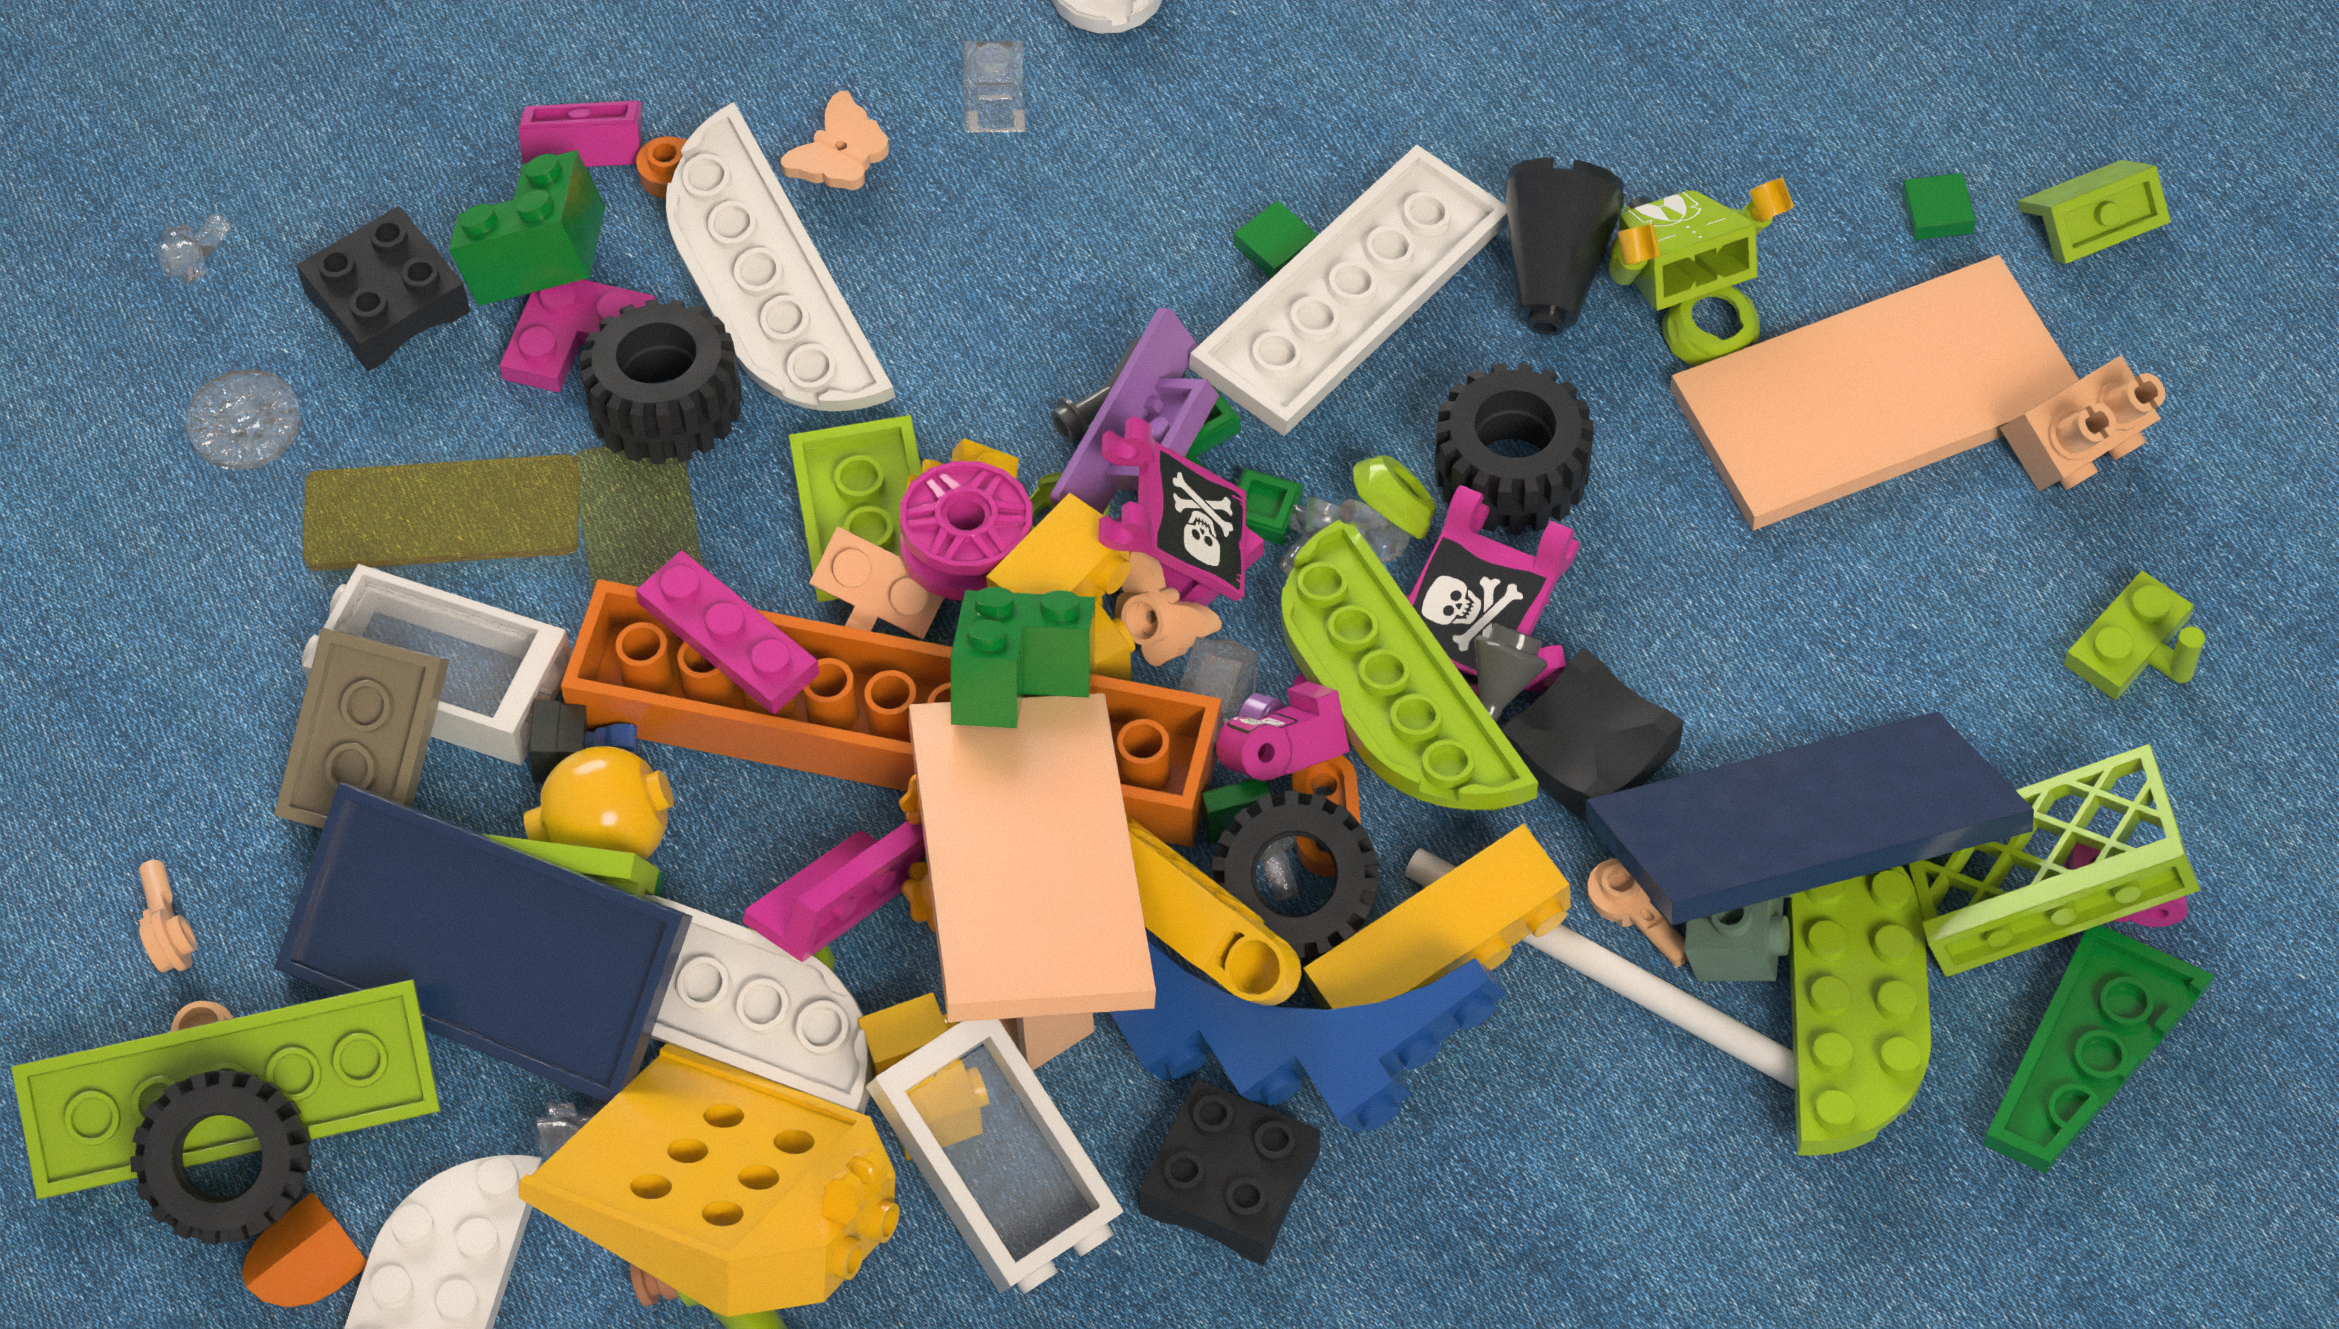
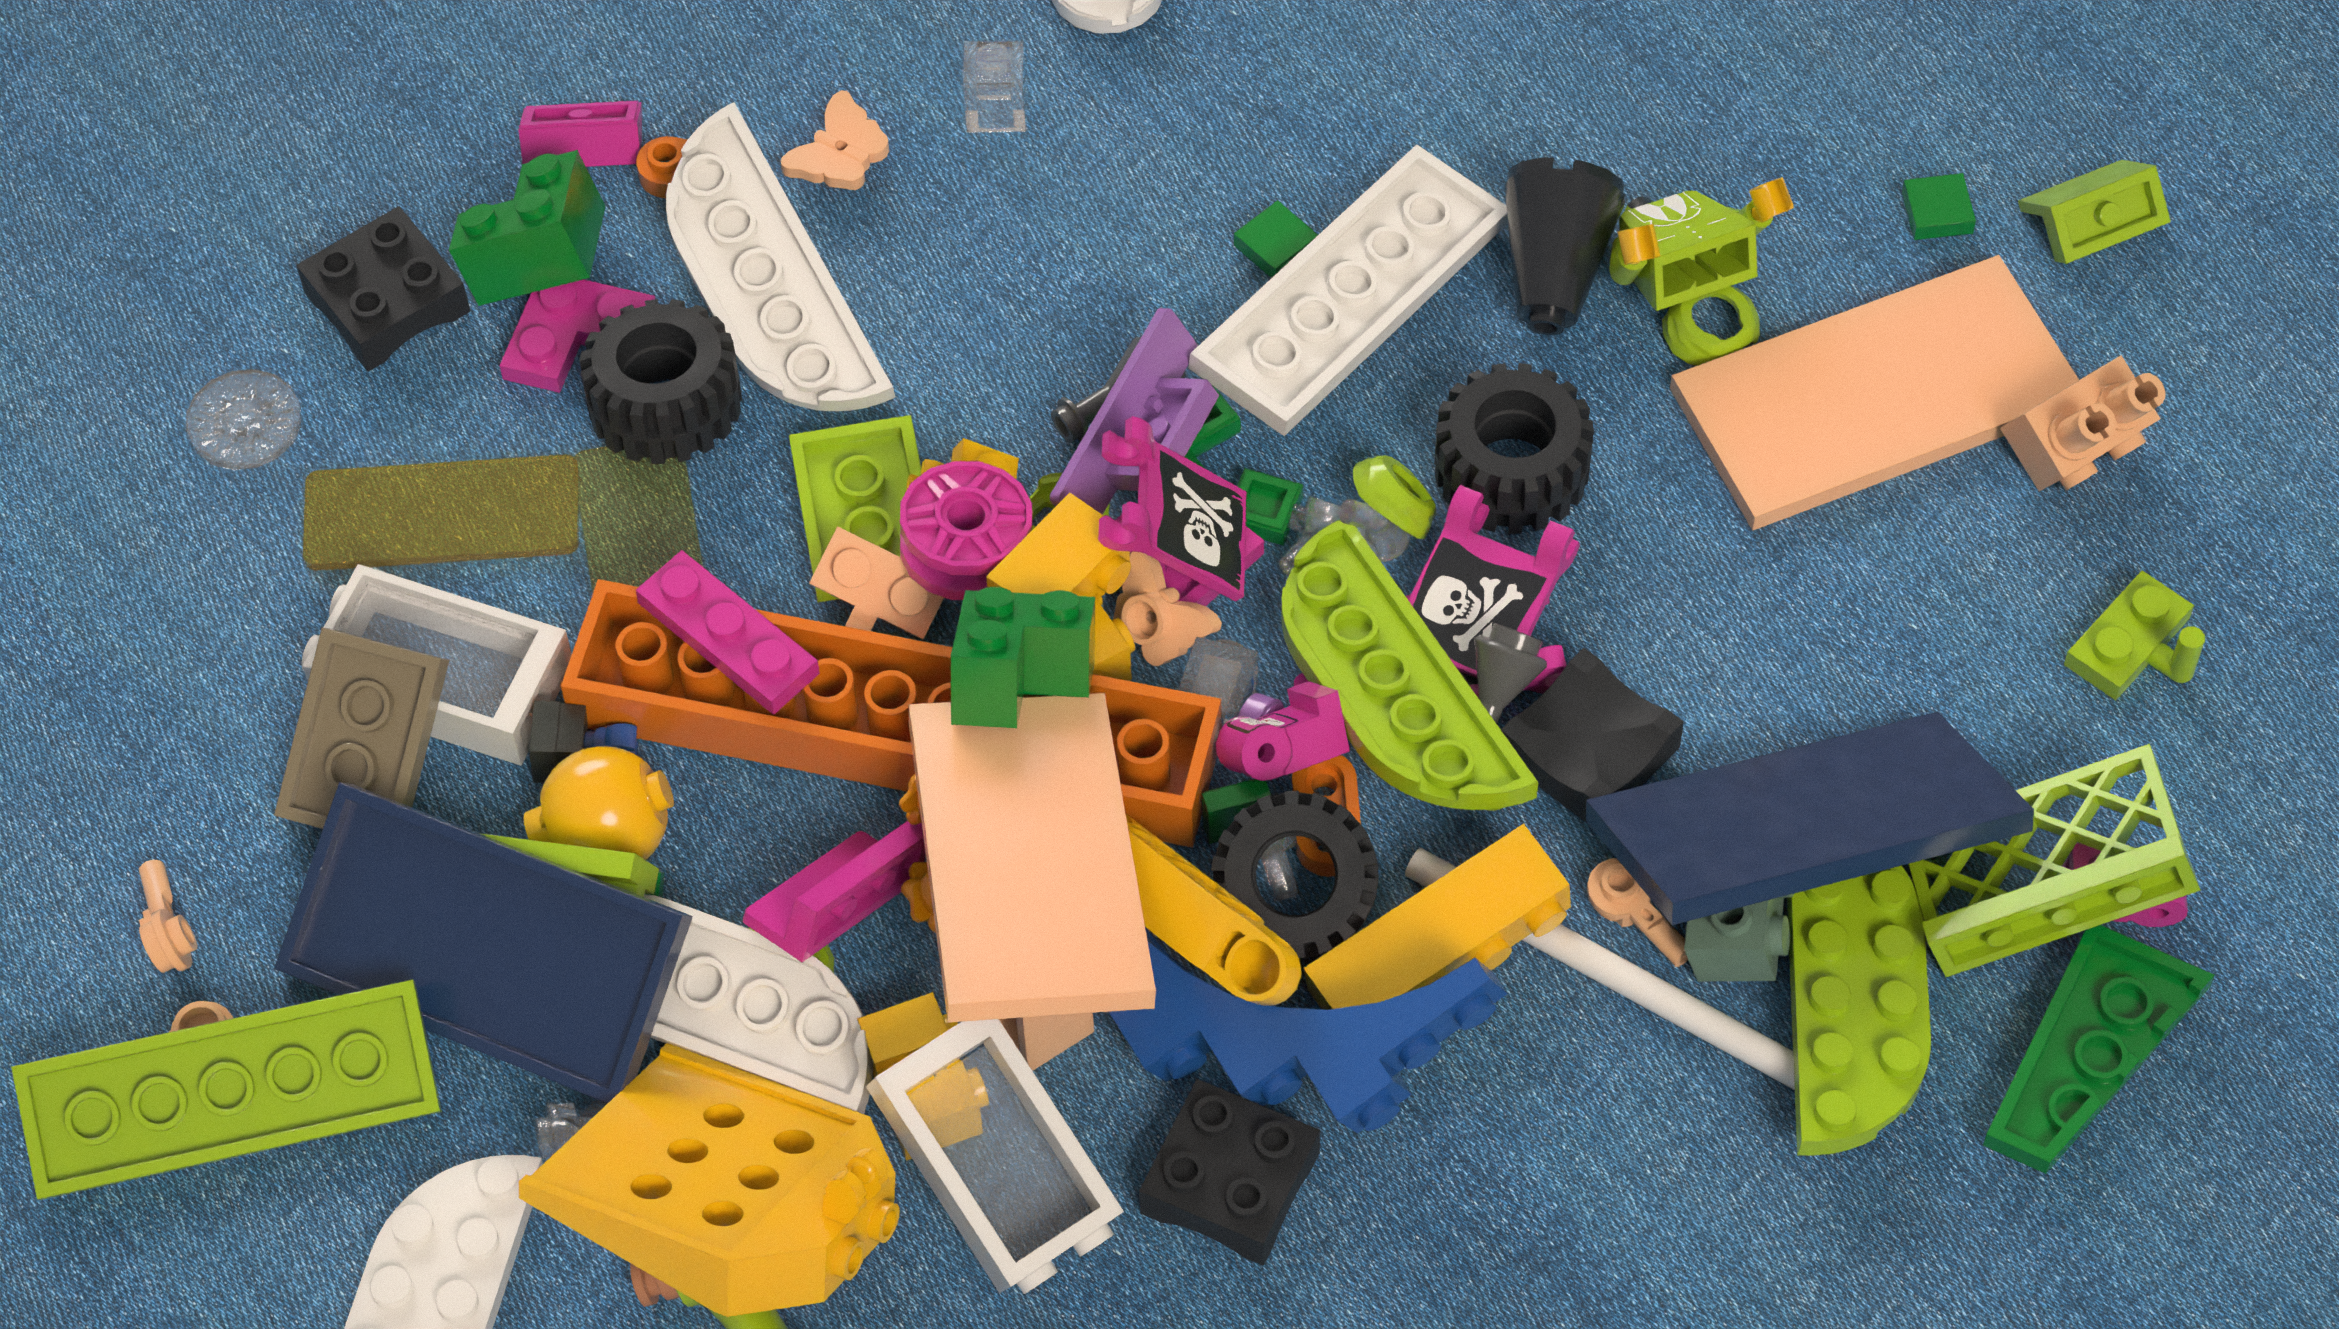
(162, 1169): black tyre -> none
(184, 252): clear plate -> none
(301, 1257): orange brick -> none

